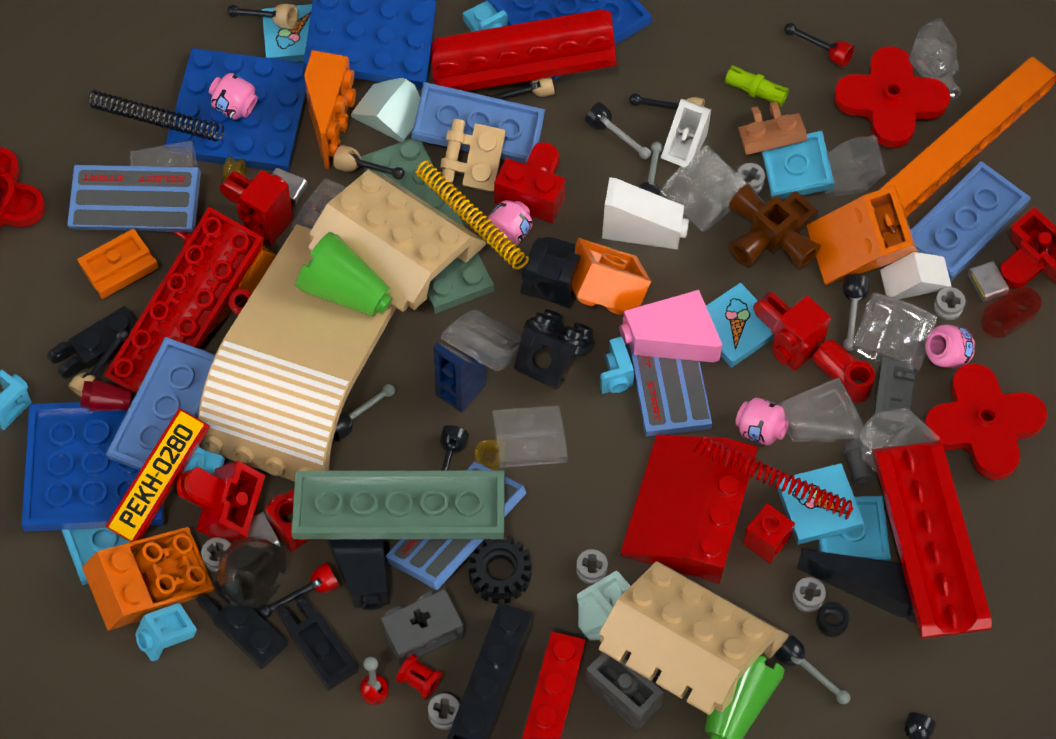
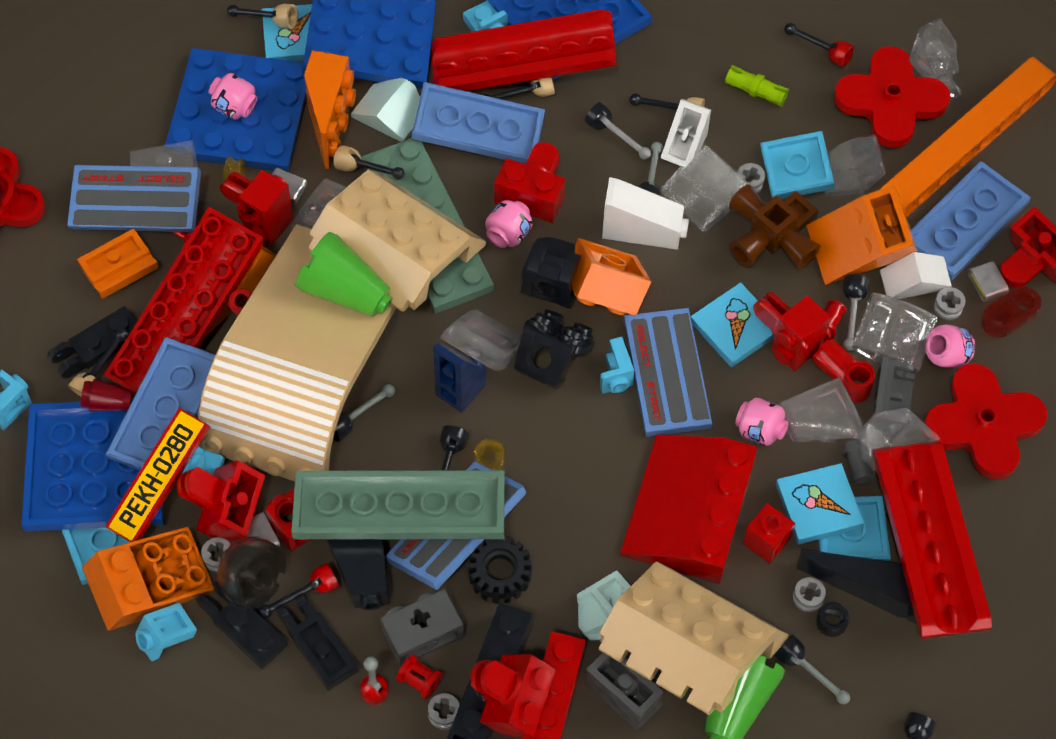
(157, 118): black piece -> none
(467, 214): yellow piece -> none
(482, 158): tan plate -> none
(513, 692): none -> red brick
(529, 436): clear slope -> none
(601, 562): light grey bush -> none
(672, 329): bright pink slope -> none
(771, 133): nougat hinge -> none
(774, 474): red piece -> none
(836, 311): none -> red pin

